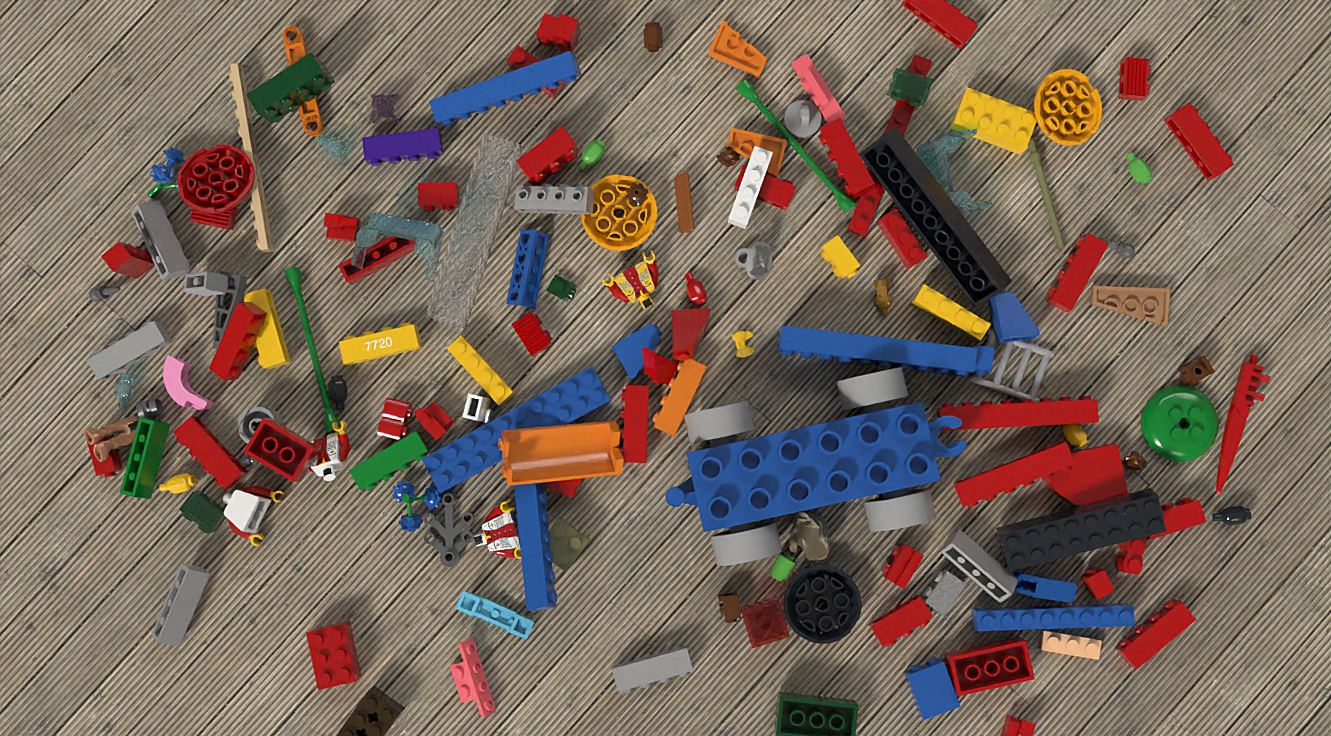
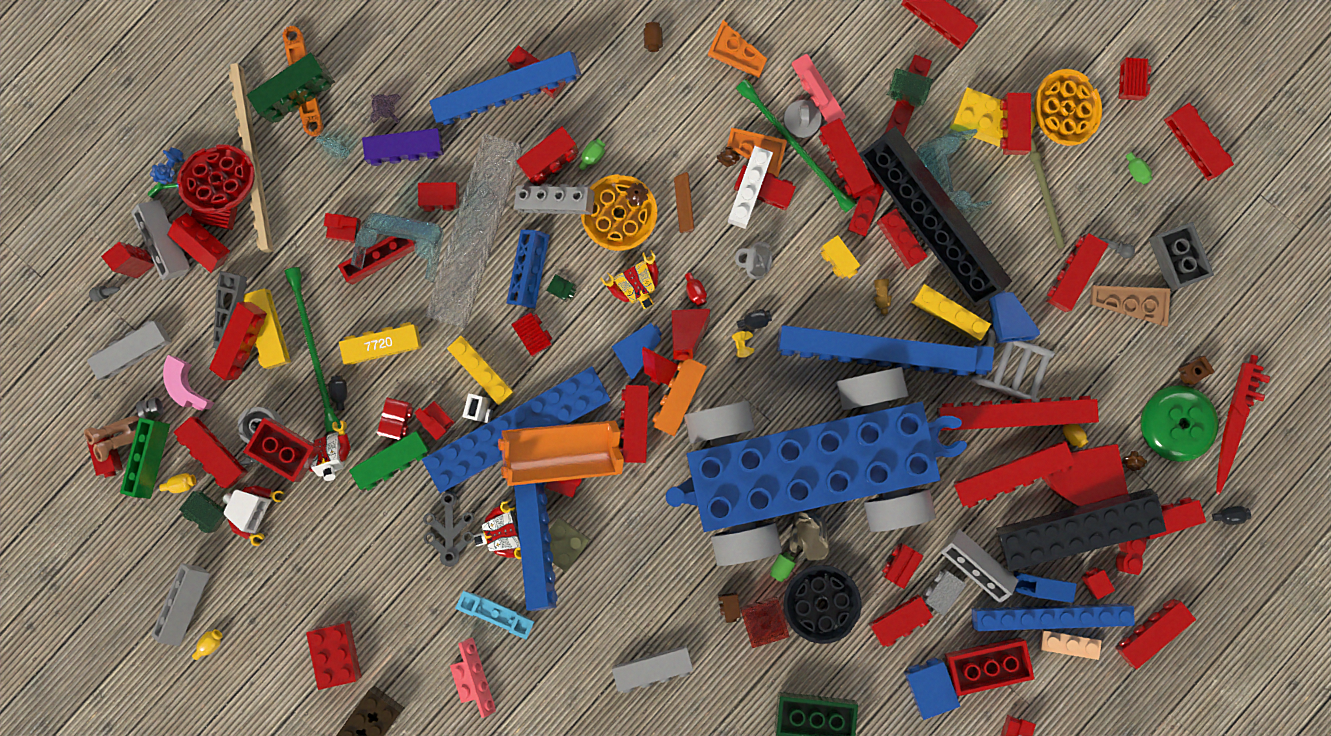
(124, 388): clear light blue plant -> none
(198, 242): none -> red brick
(205, 283): light grey brick -> none
(207, 643): none -> yellow plant
(405, 493): blue plant -> none
(560, 32): red brick -> none
(755, 319): none -> black plant
(1016, 123): none -> red brick
(1181, 256): none -> dark grey brick

